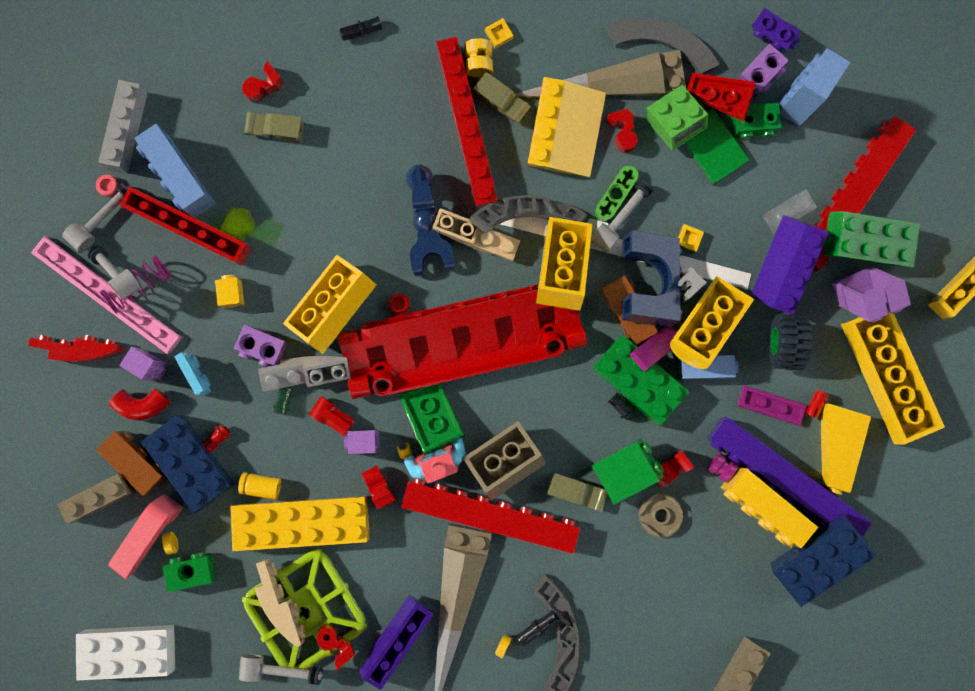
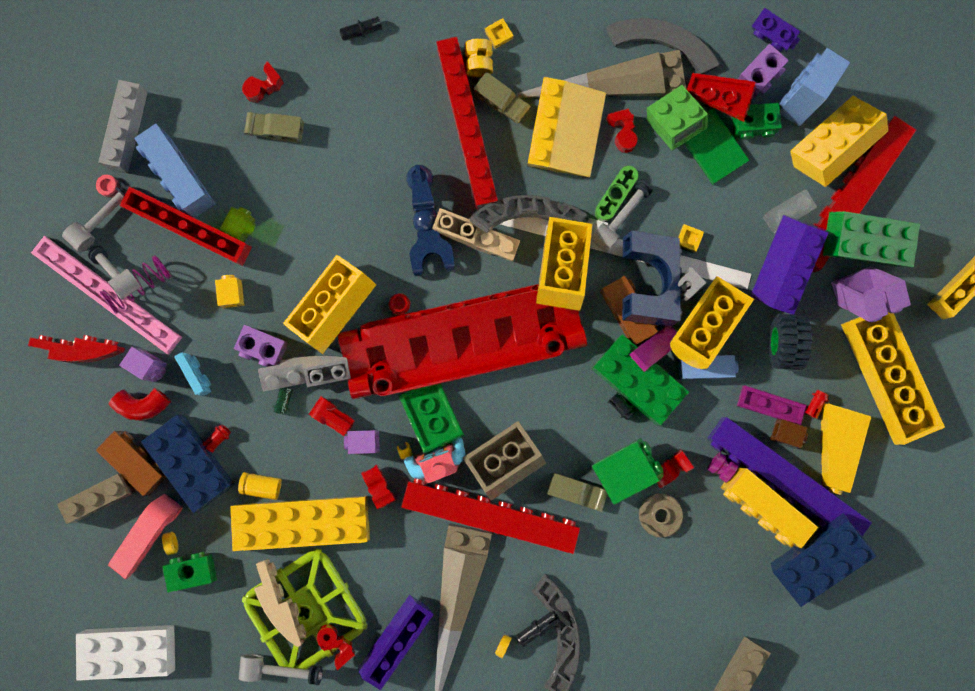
(789, 434): none -> reddish brown brick
(839, 140): none -> yellow brick

